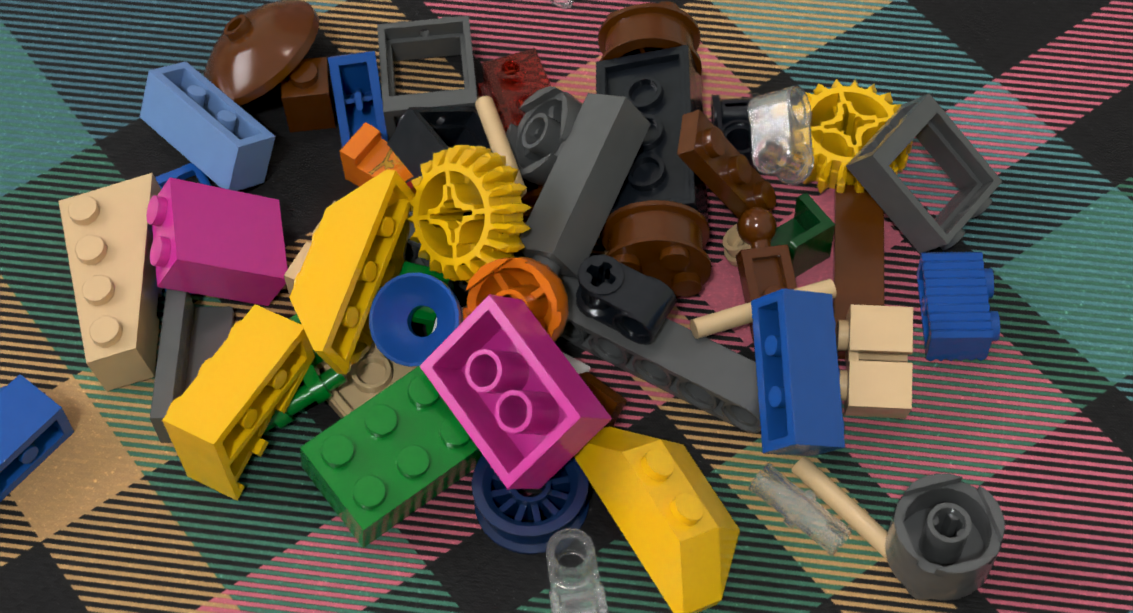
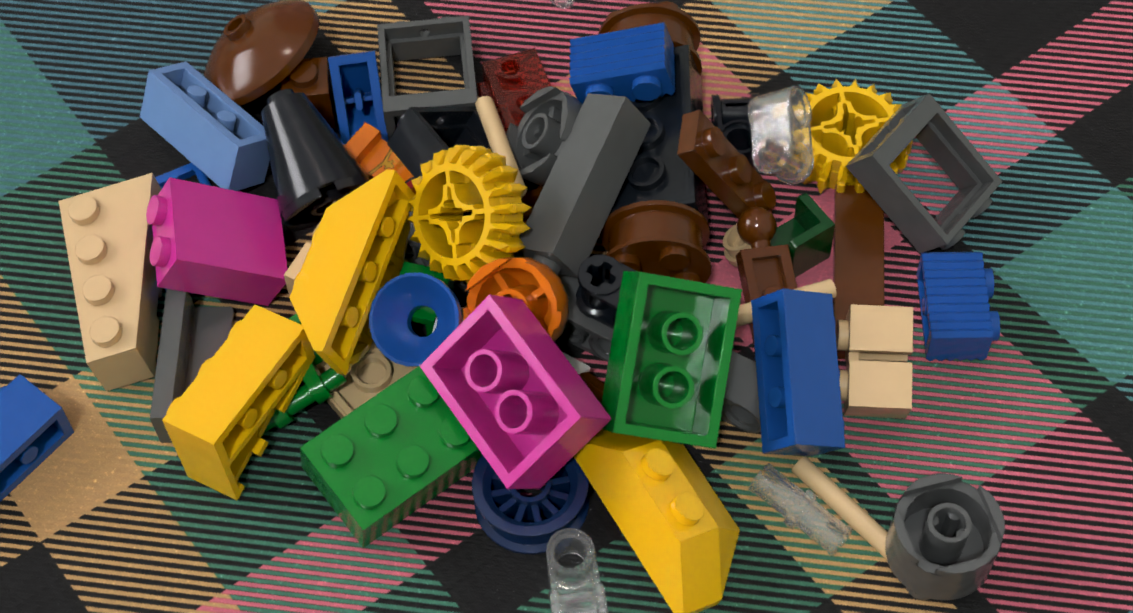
(306, 159): none -> black cone
(624, 63): none -> blue brick
(670, 358): none -> green brick

